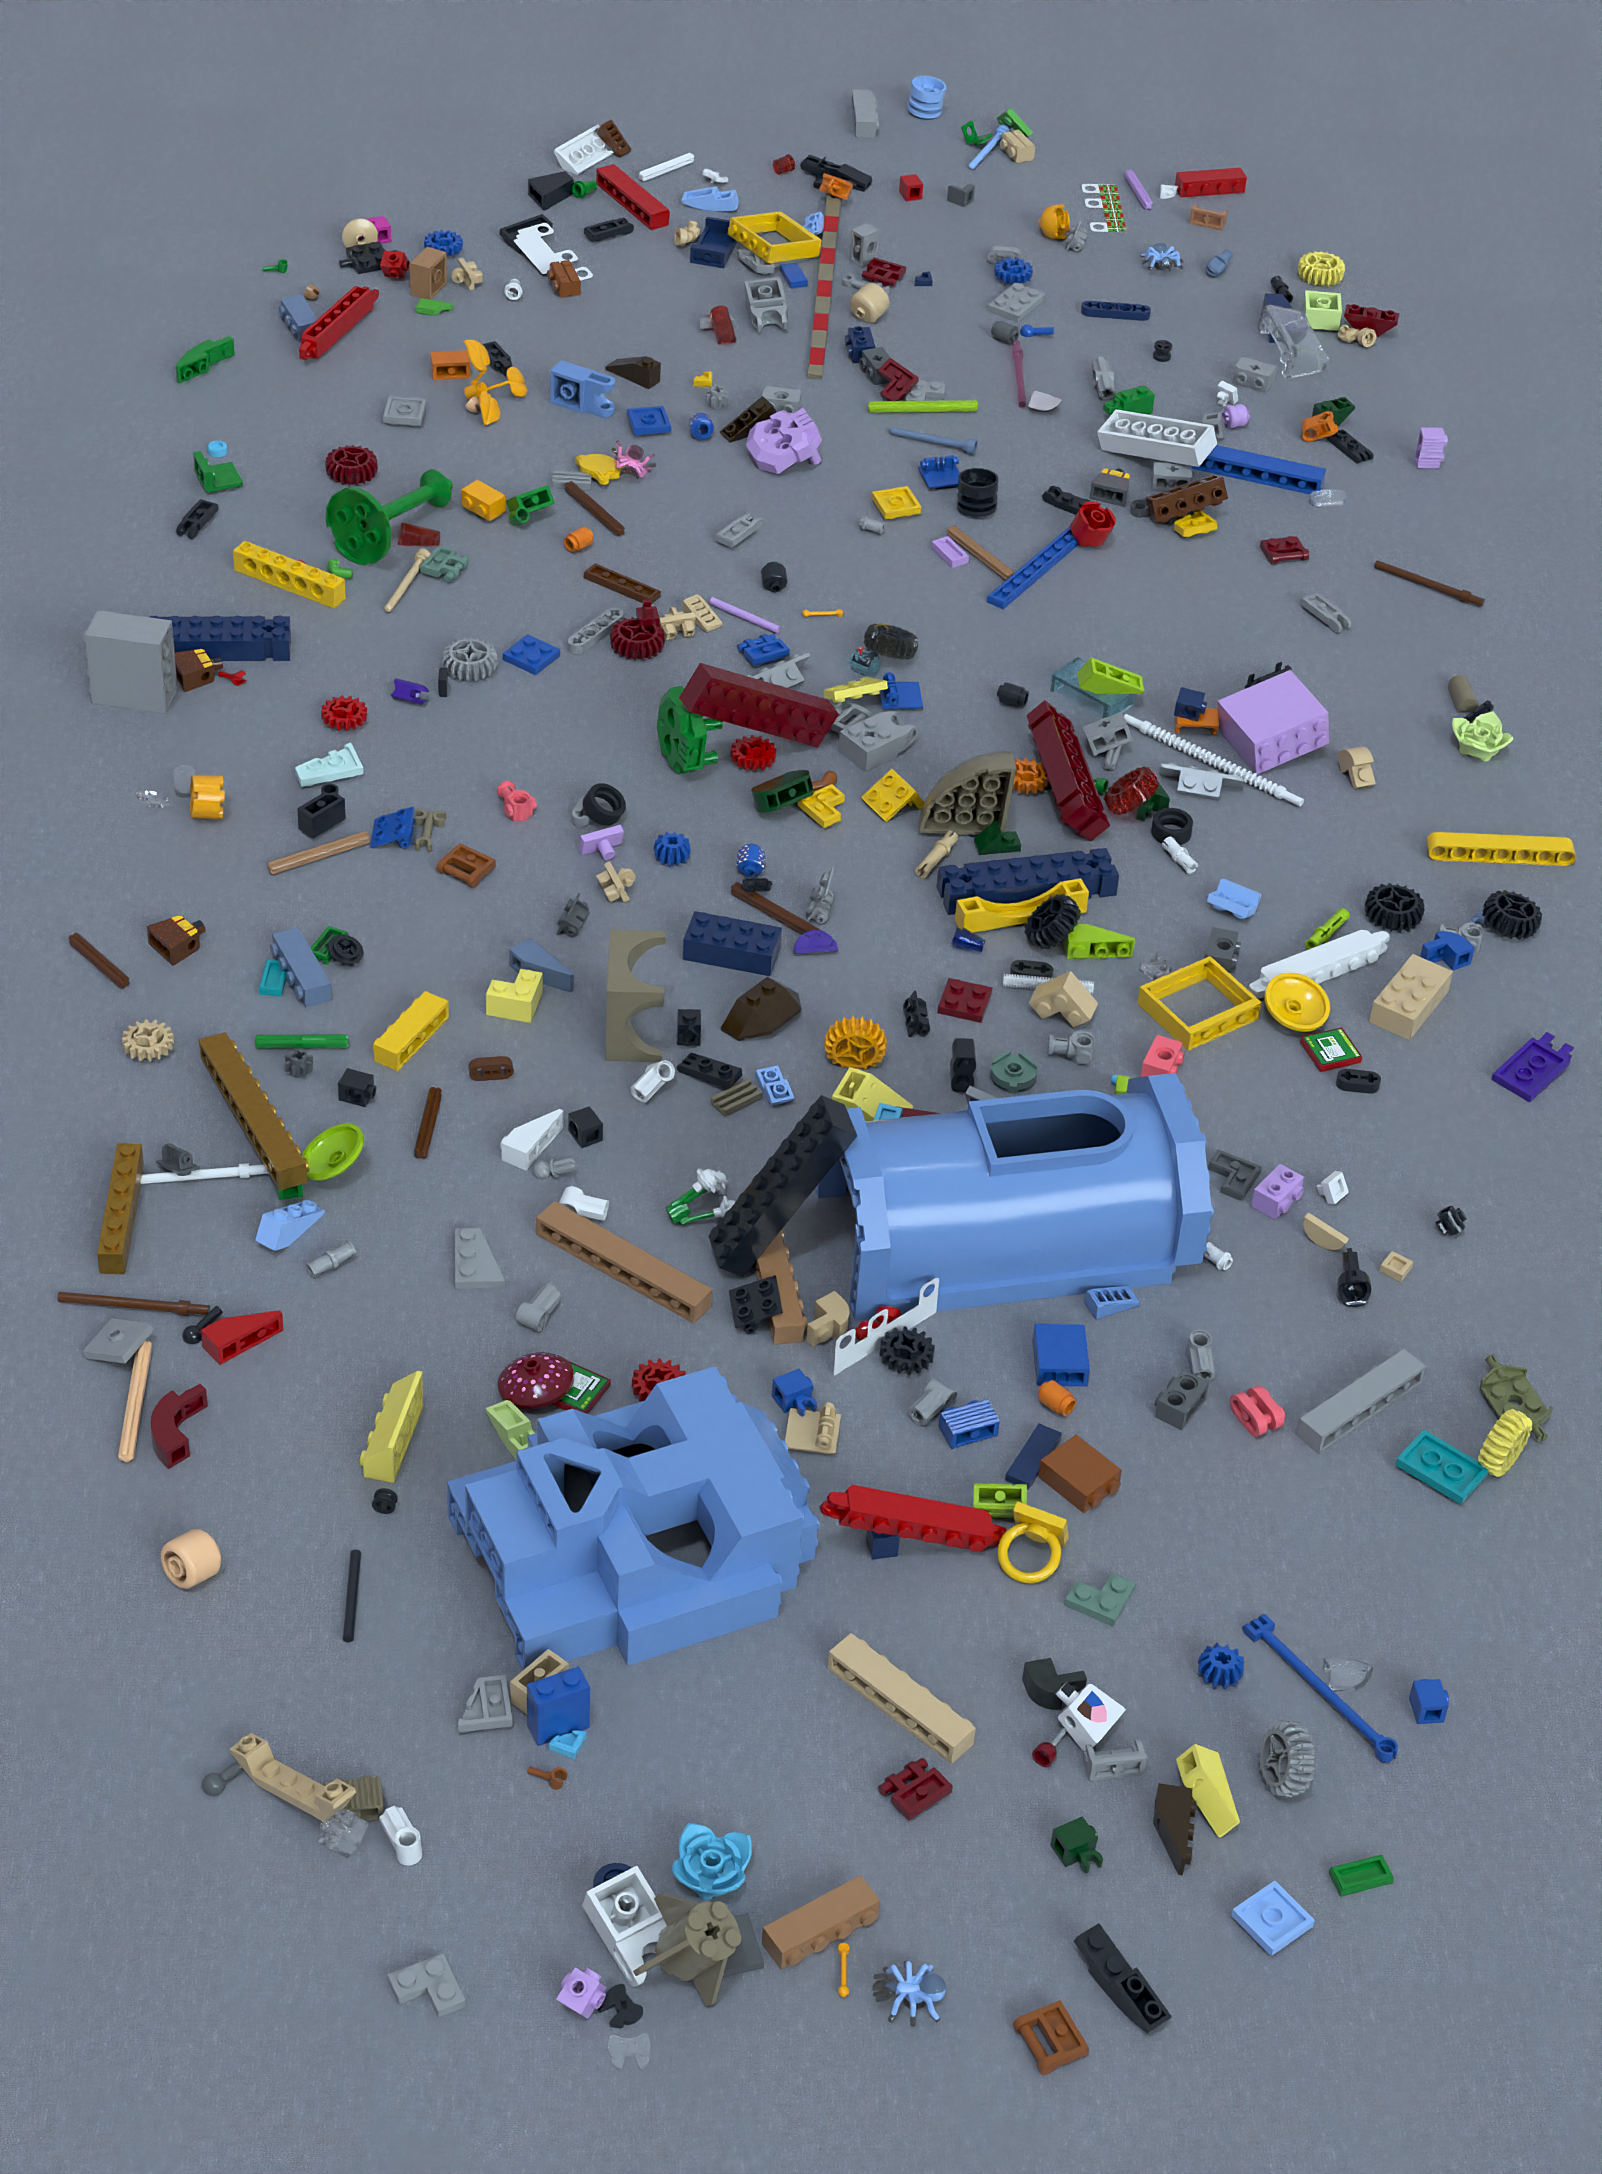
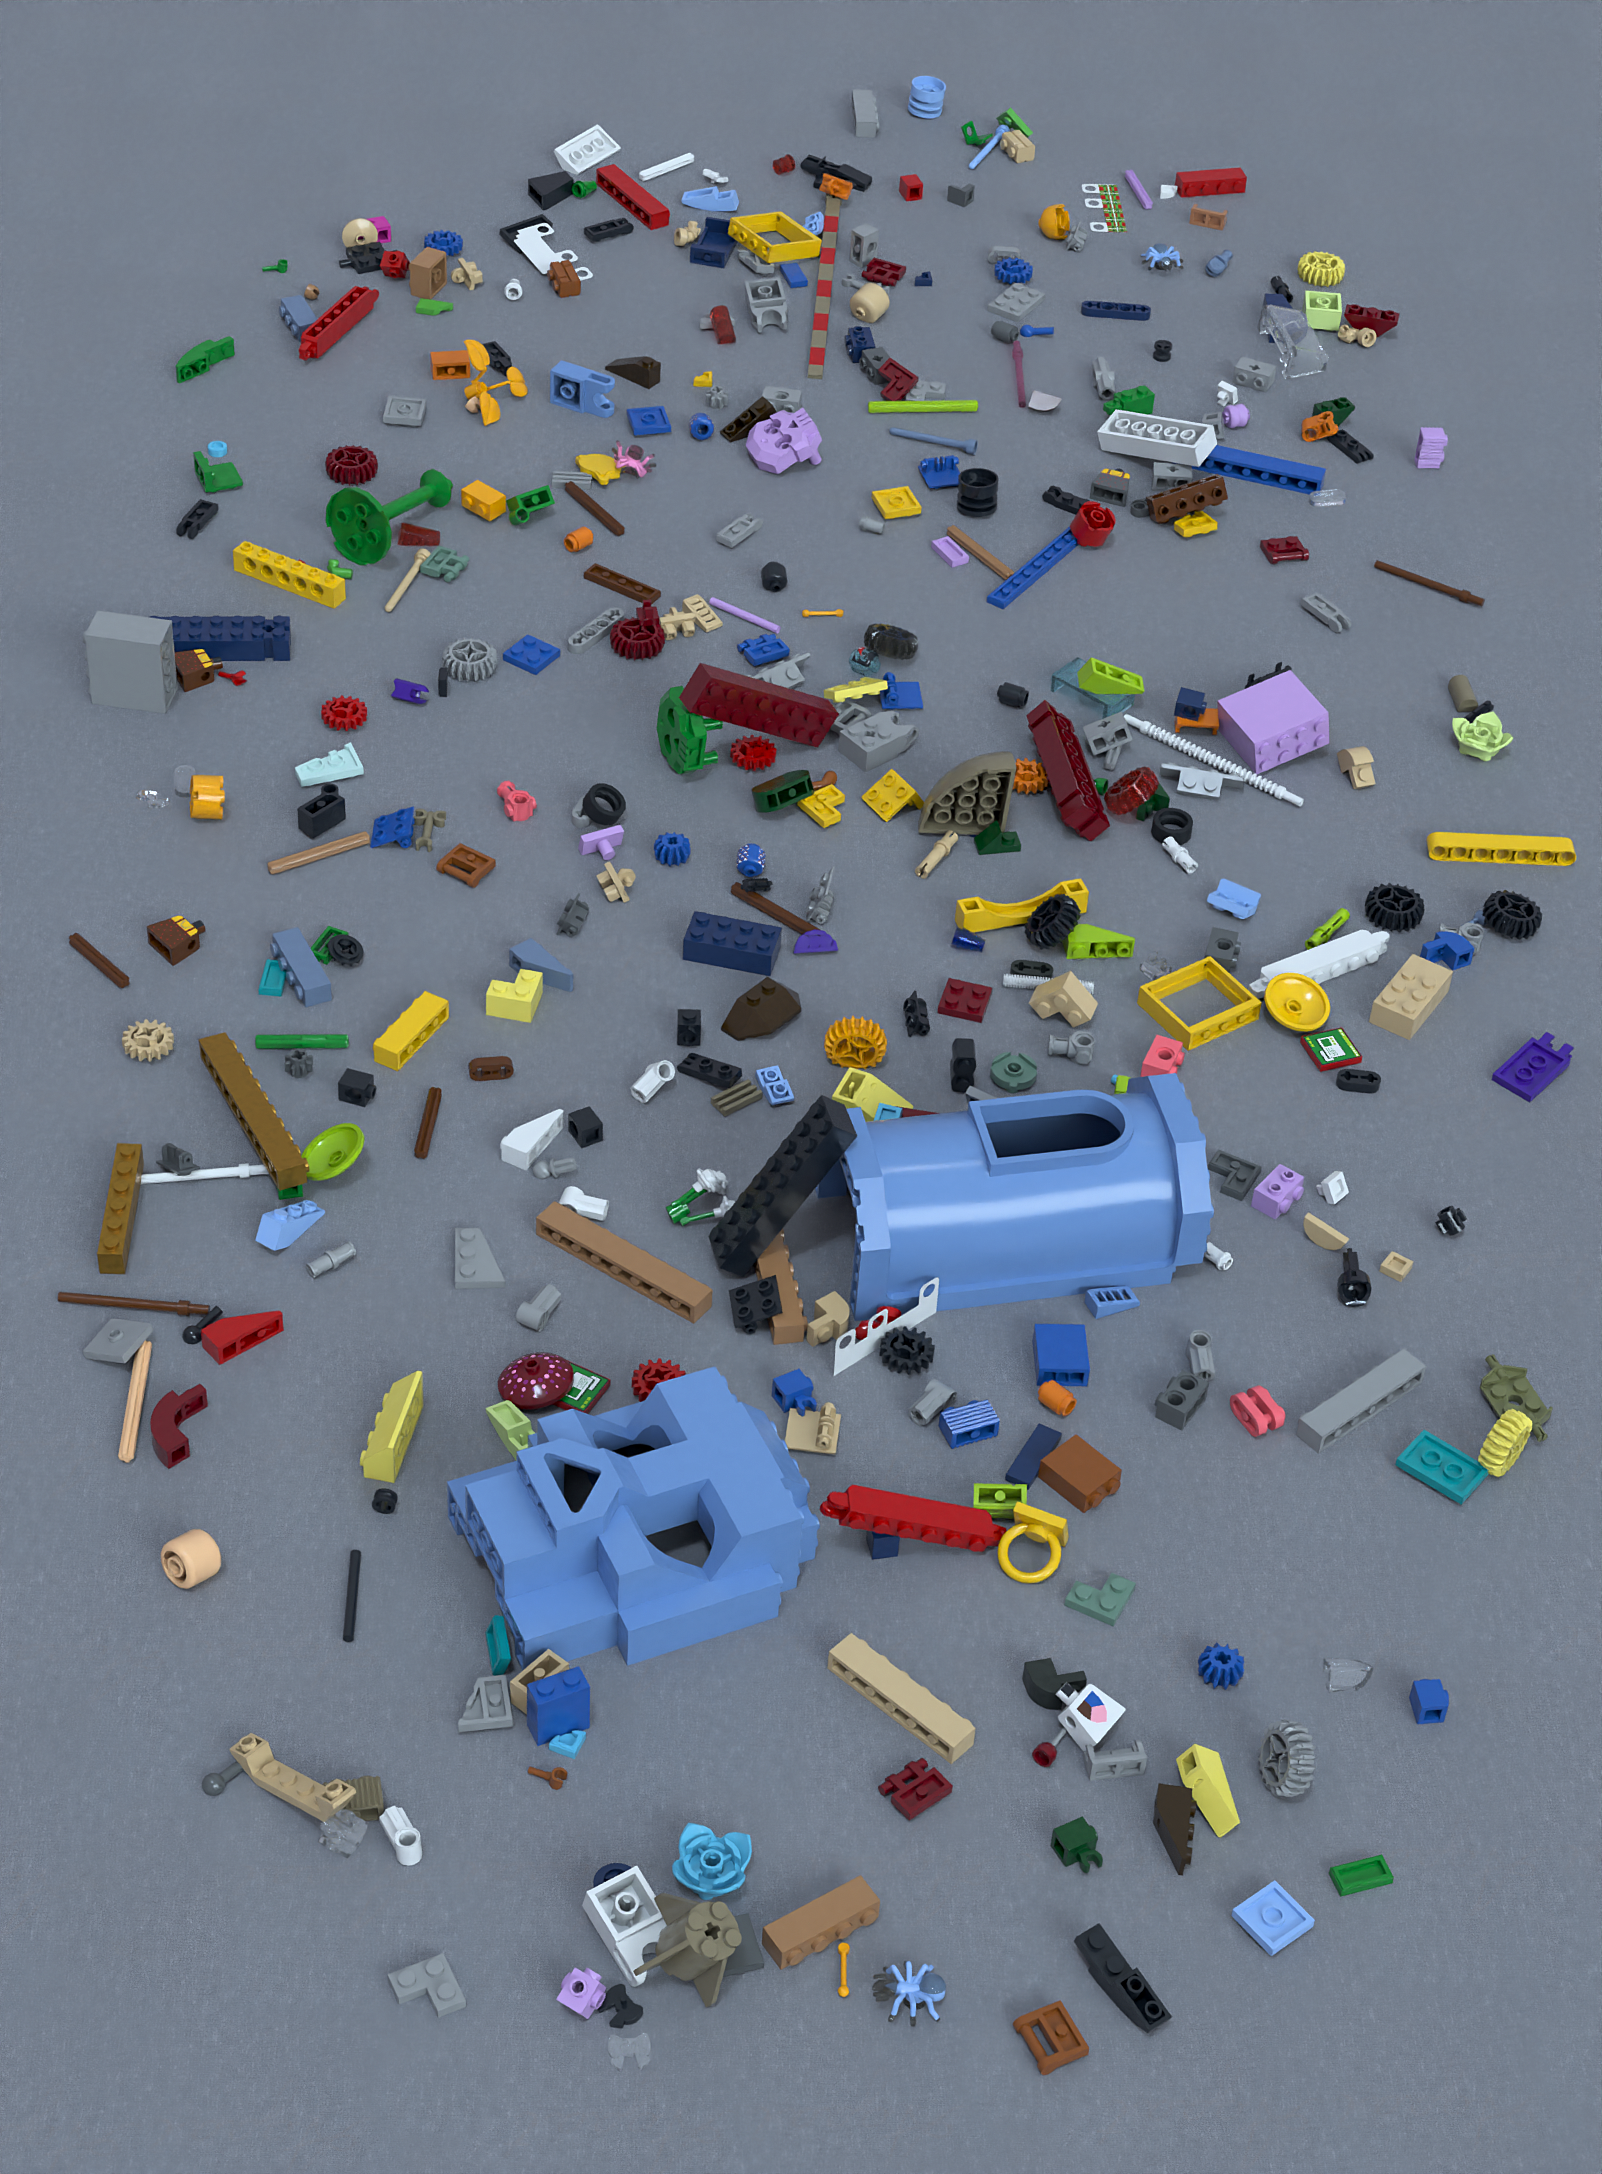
(498, 1645): none -> teal tile
(609, 134): reddish brown slope -> none
(629, 995): dark tan piece -> none
(1026, 877): dark blue brick -> none
(1385, 1747): blue hinge -> none

